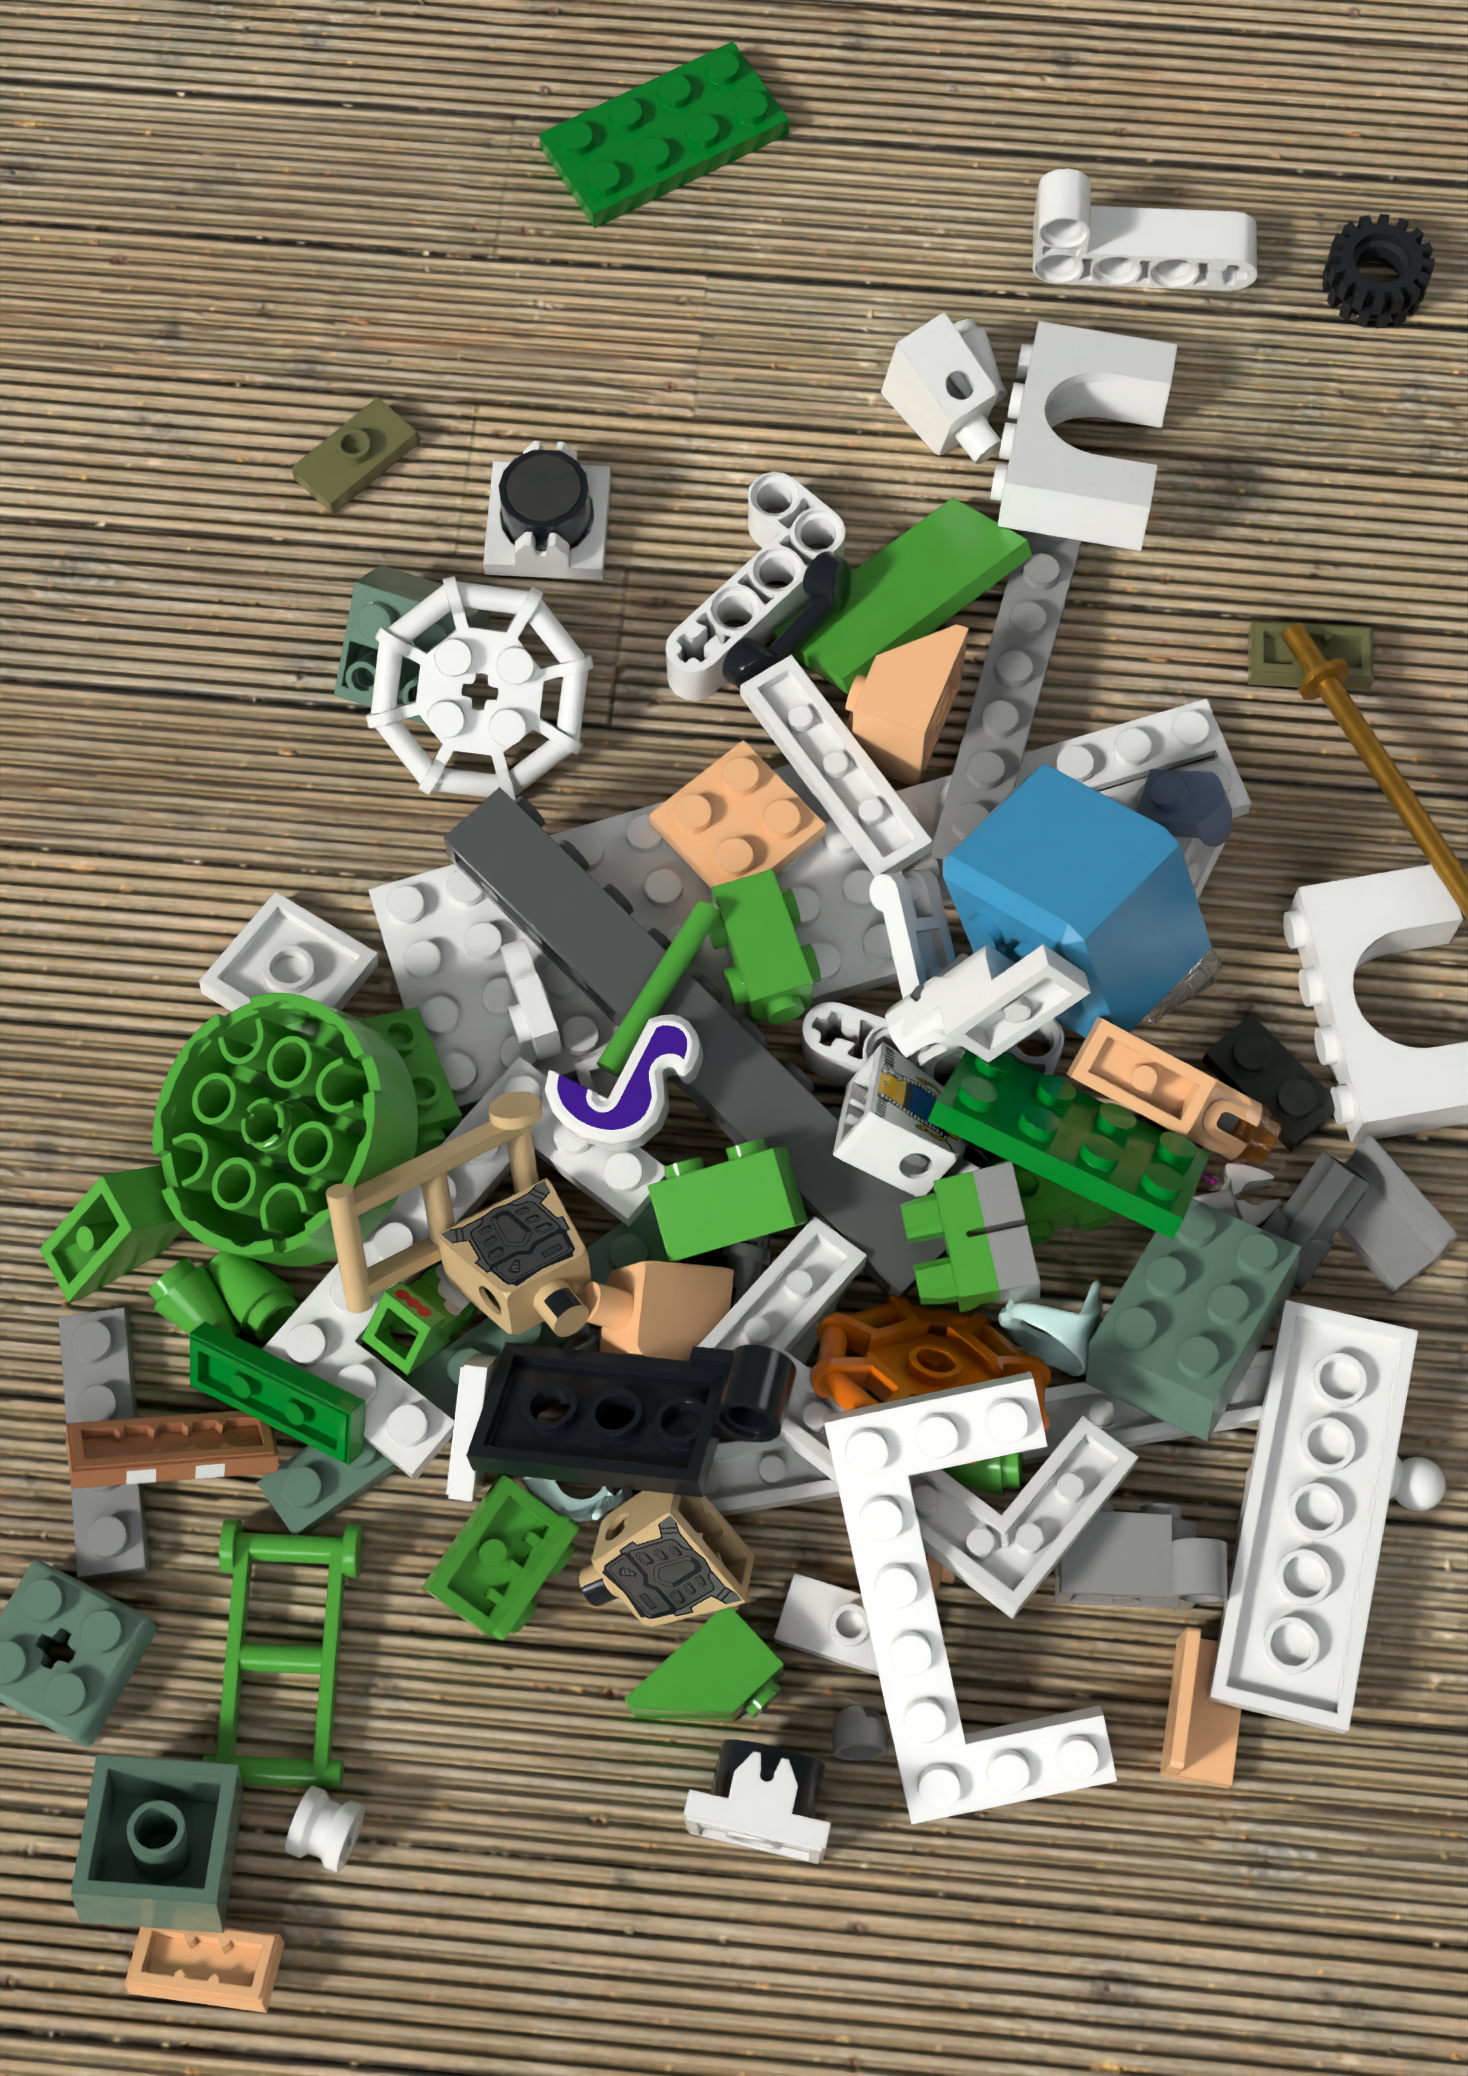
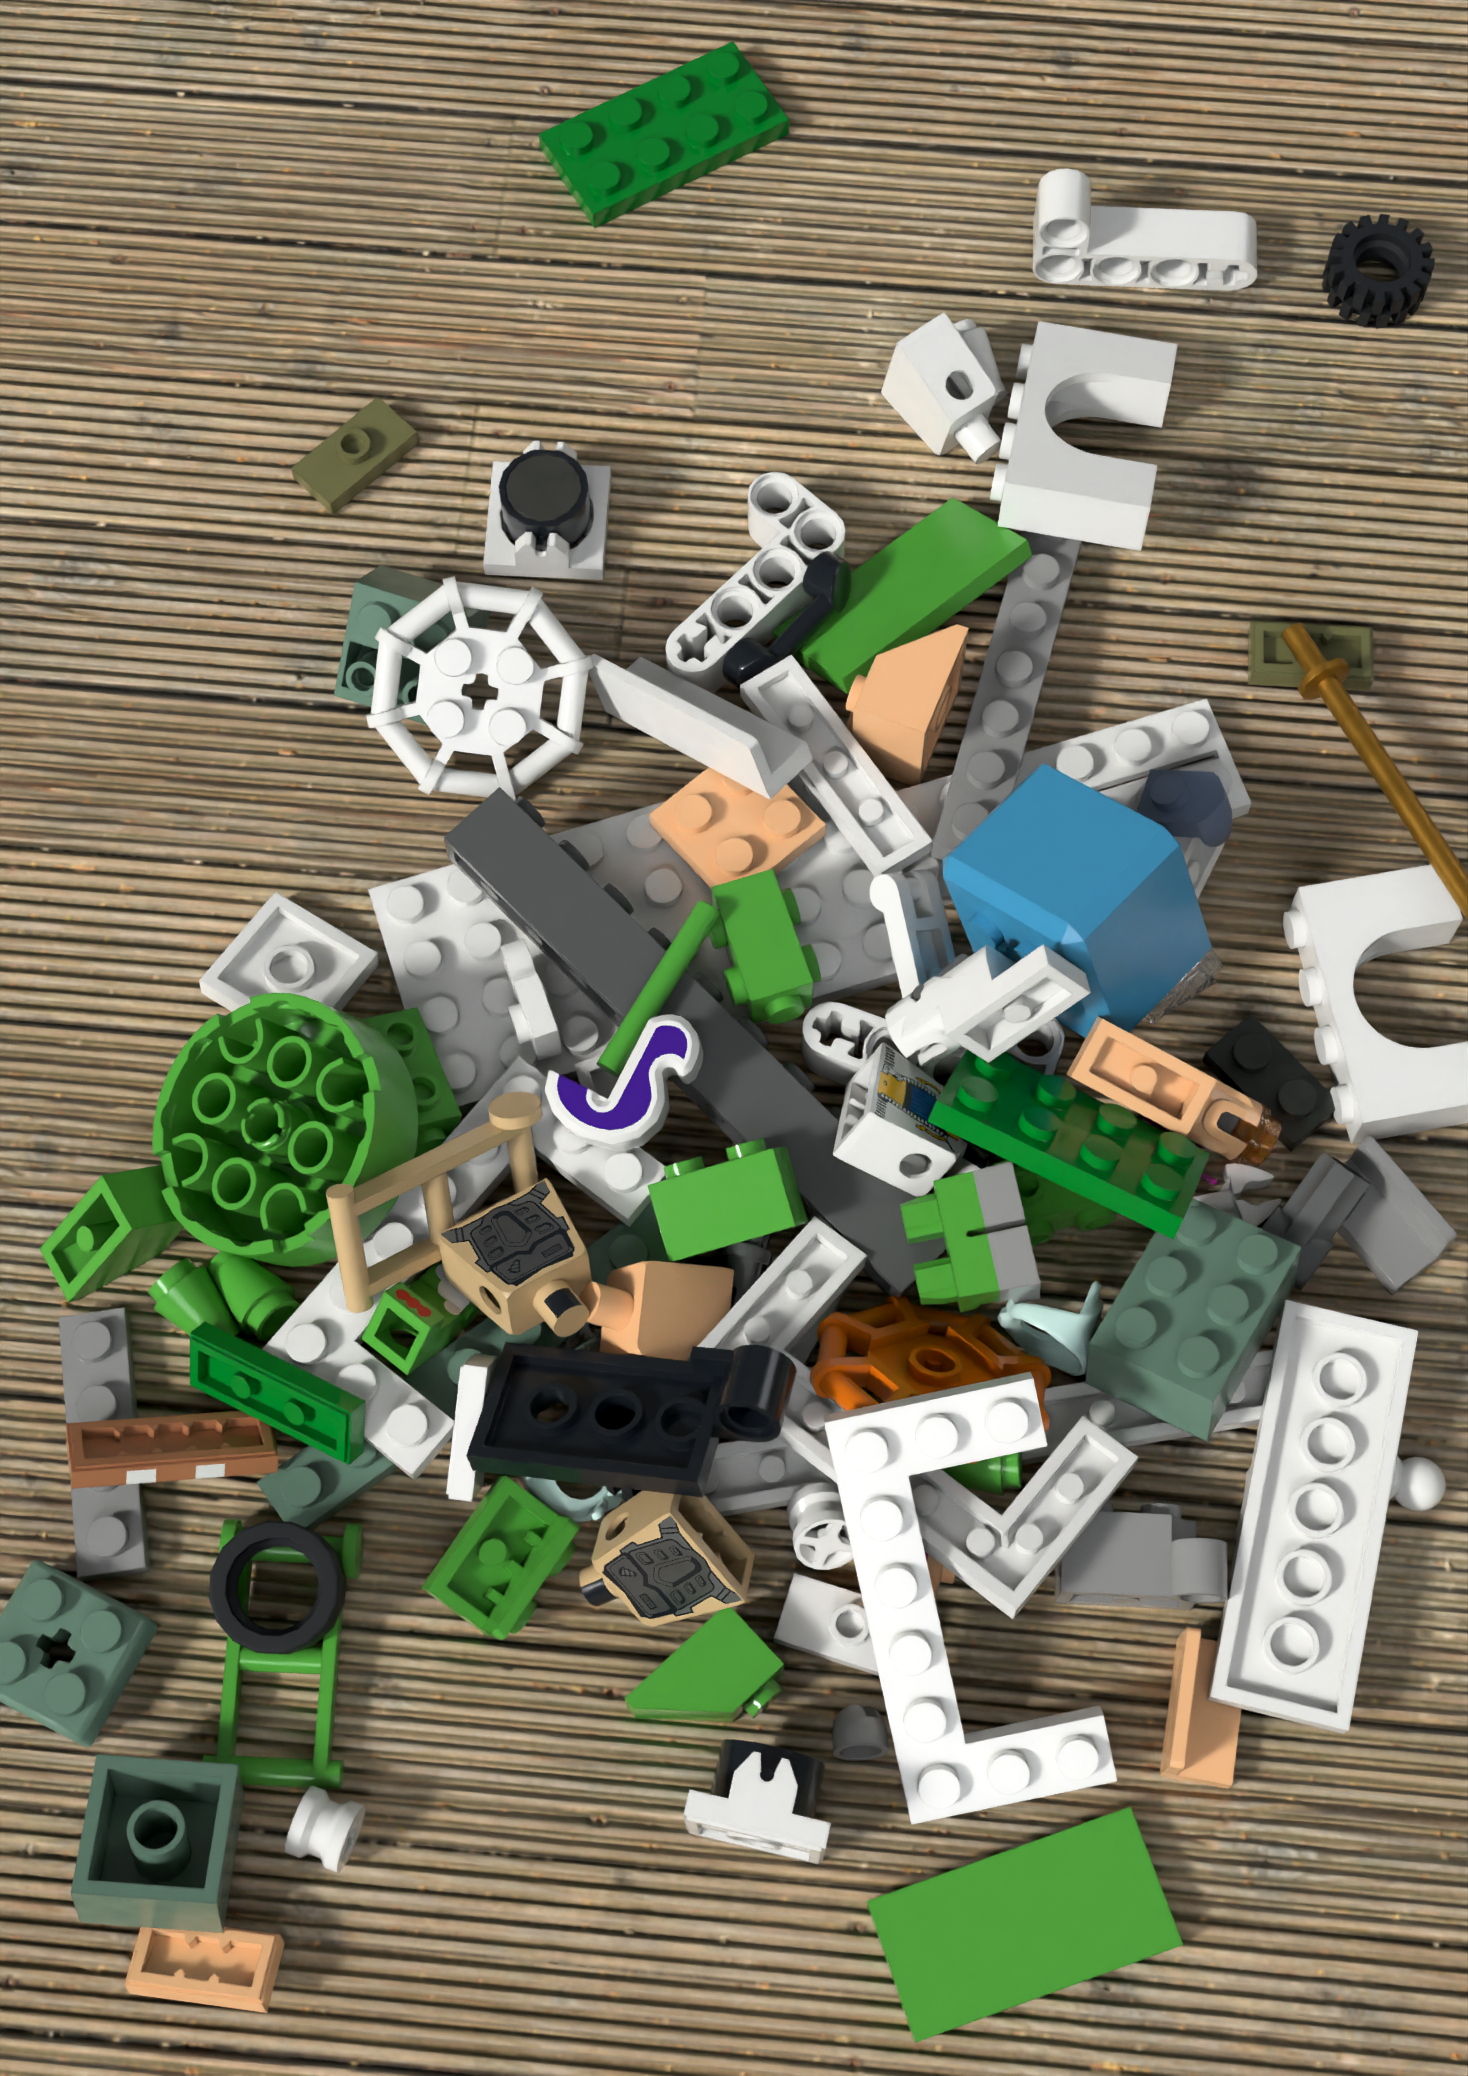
(230, 1564): none -> black tyre
(700, 724): none -> white panel
(819, 1527): none -> white wheel
(1023, 1924): none -> bright green tile

